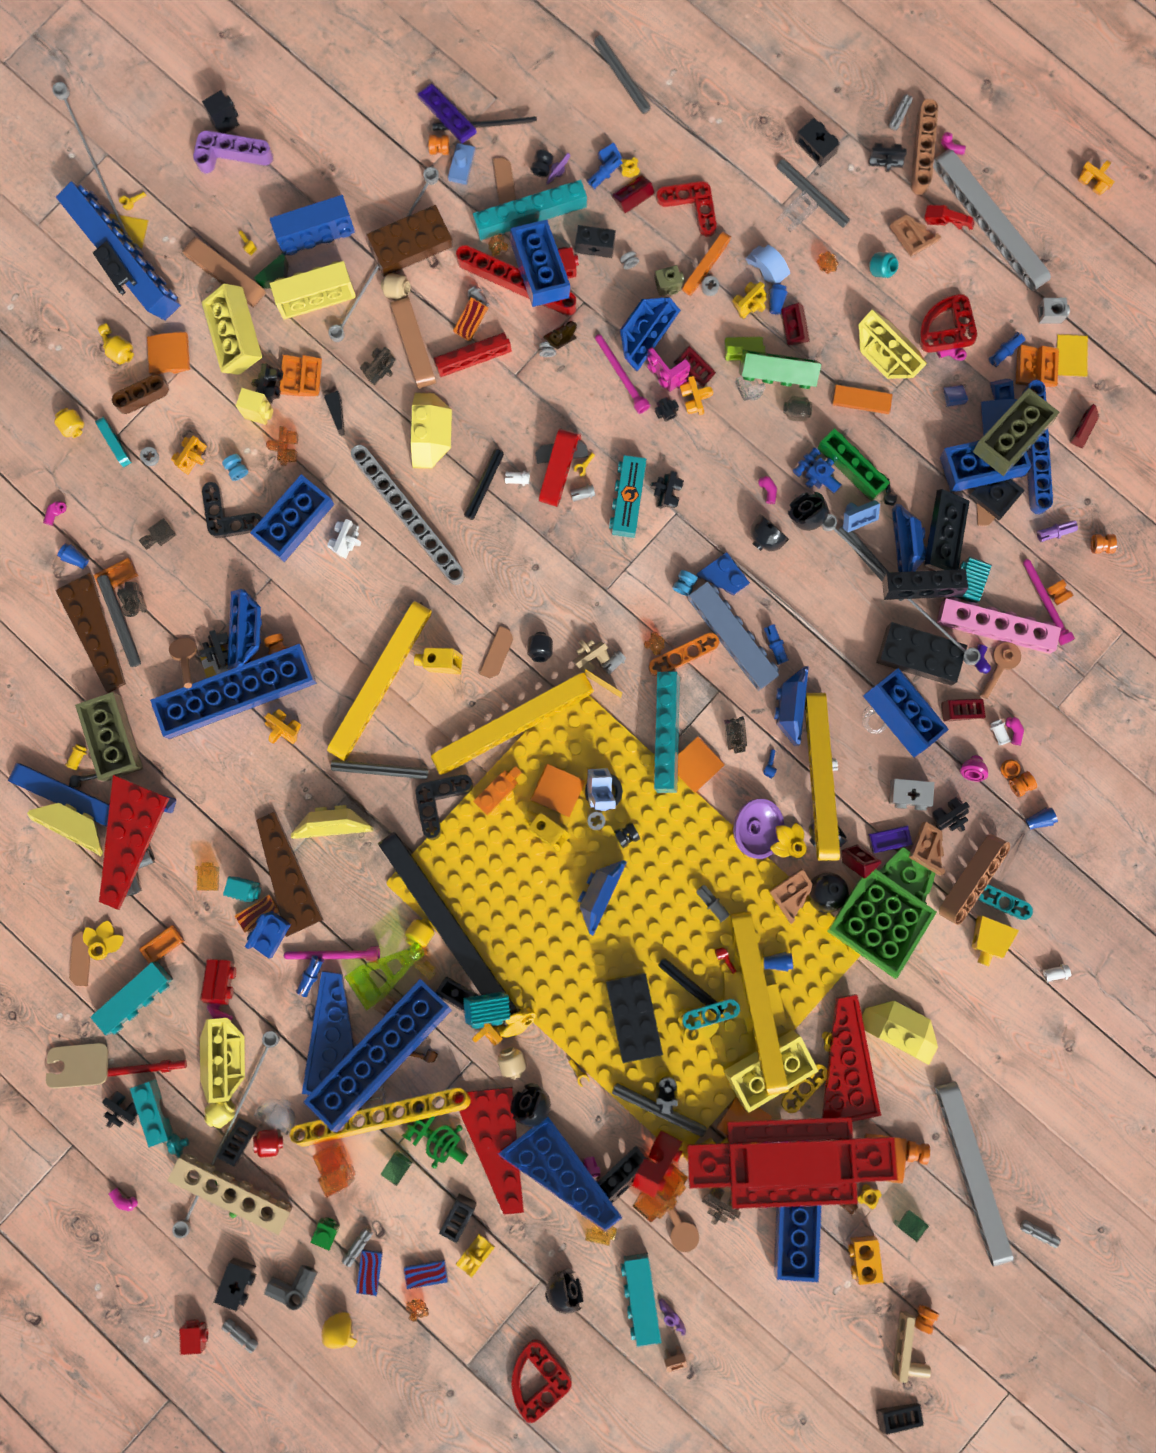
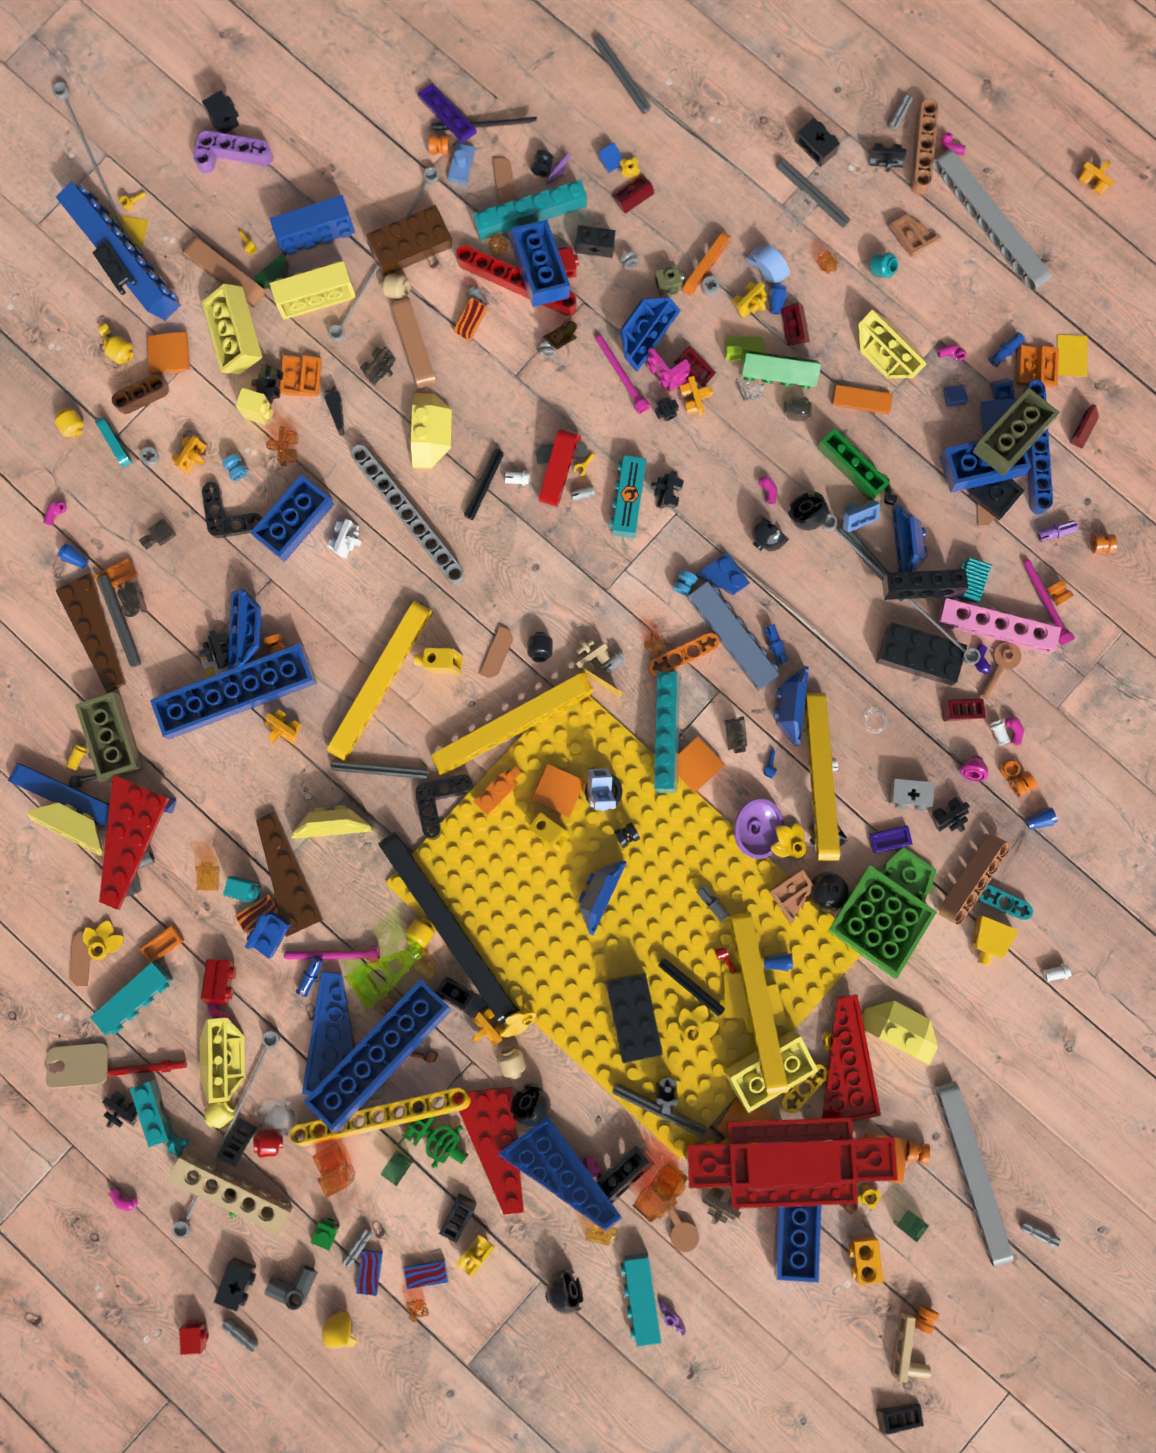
(182, 650): nougat piece -> none
(472, 354): red fence -> none
(486, 1009): teal brick -> none
(551, 1386): red beam -> none
(578, 1072): yellow hand -> none
(593, 815): light grey bush -> none
(604, 171): blue pin -> none
(650, 1175): red arch -> none
(675, 1362): nougat tile -> none
(697, 1024): teal beam -> none
(698, 199): red beam -> none
(819, 473): blue piece -> none
(860, 860): dark red slope -> none
(906, 712): blue brick -> none
(928, 848): nougat wing -> none
(943, 215): red piece -> none
(946, 531): black plate -> none
(957, 333): red beam -> none
(1047, 316): light grey brick -> none

